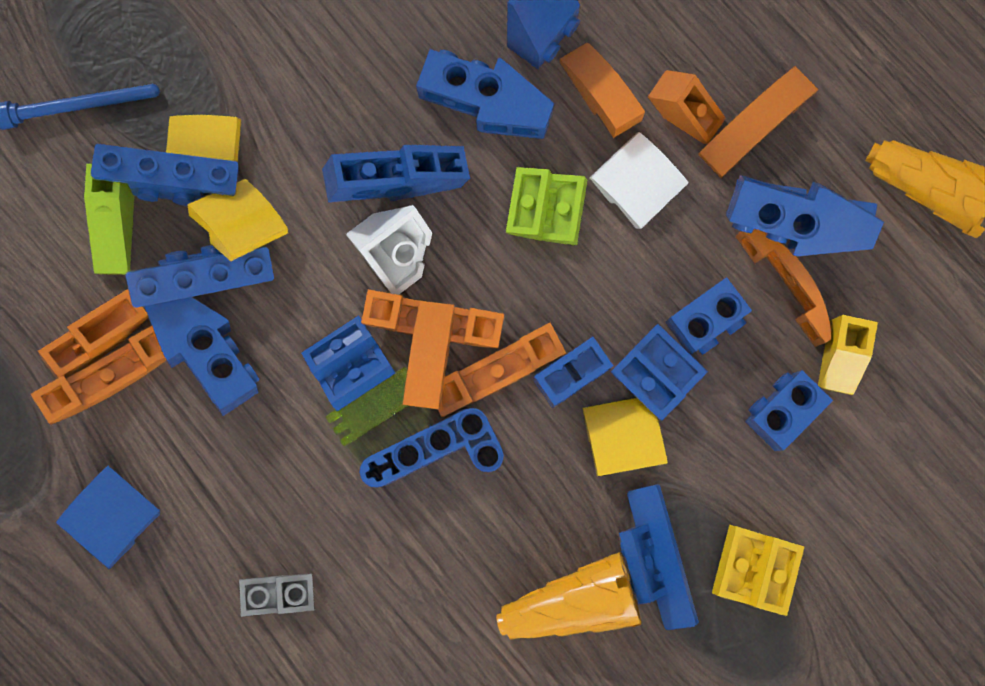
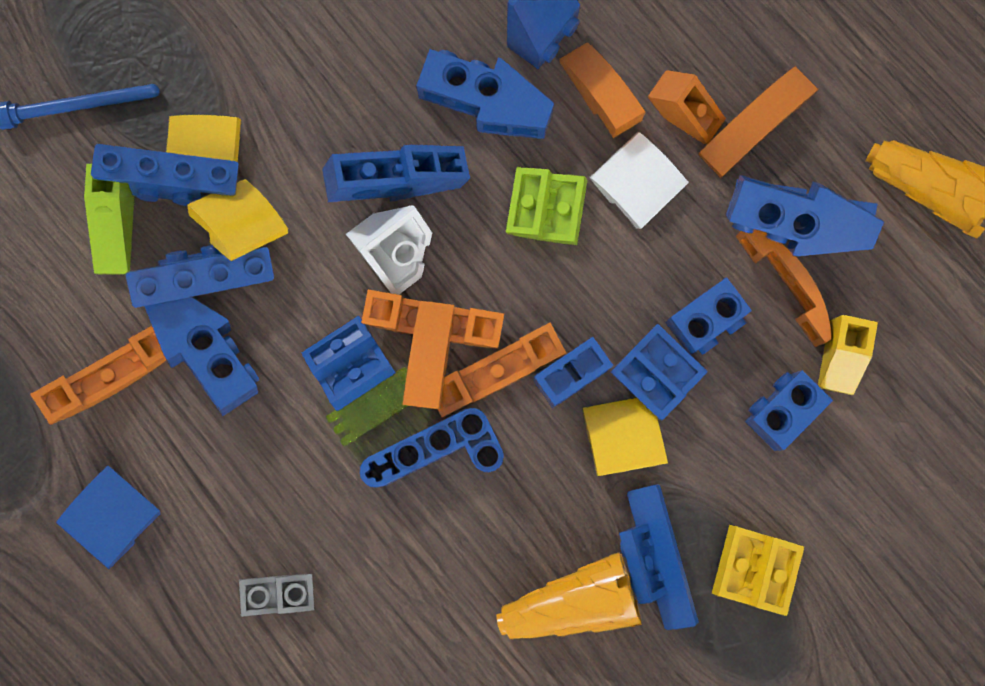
(93, 336): orange slope -> none

